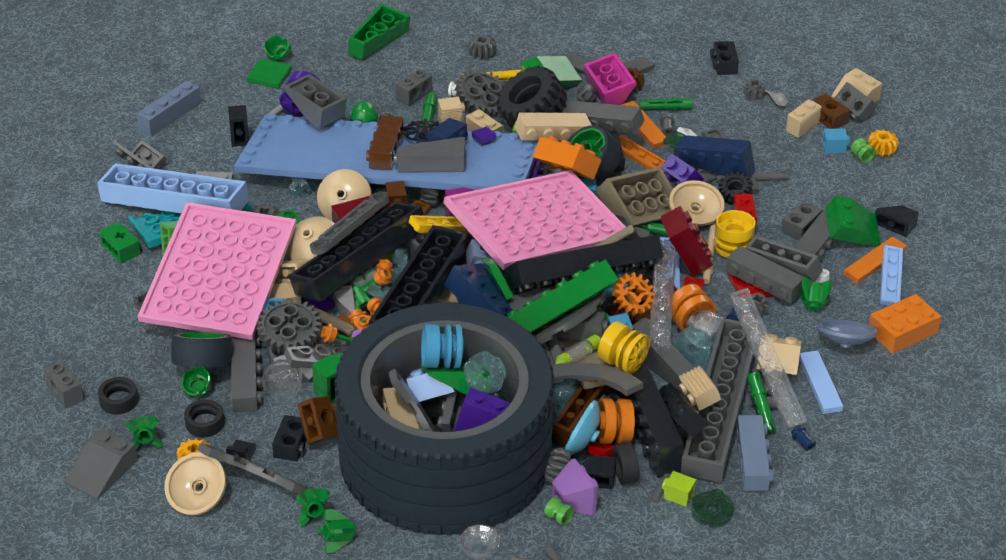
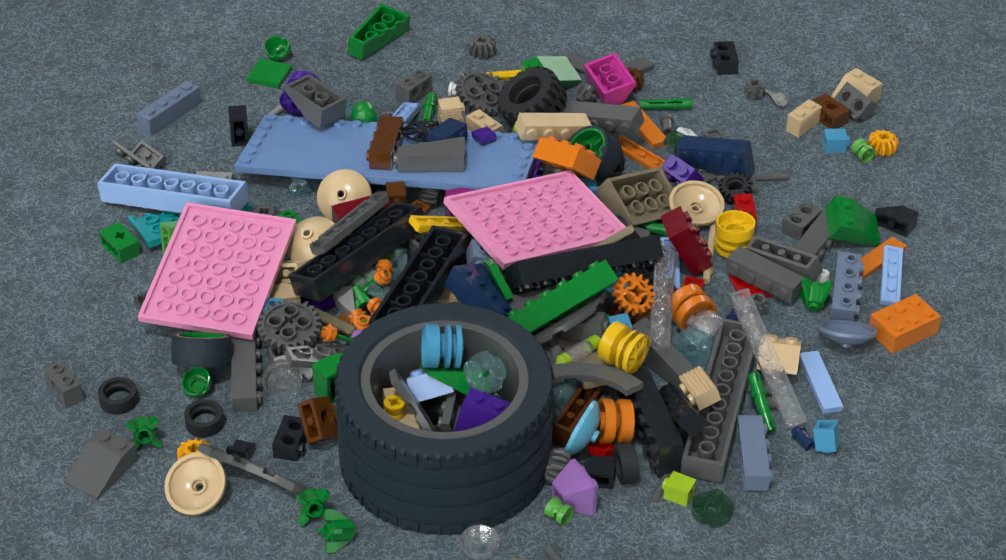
(394, 406): none -> yellow wheel
(407, 111): none -> light blue tile
(826, 436): none -> dark azure brick
(846, 286): none -> sand blue brick

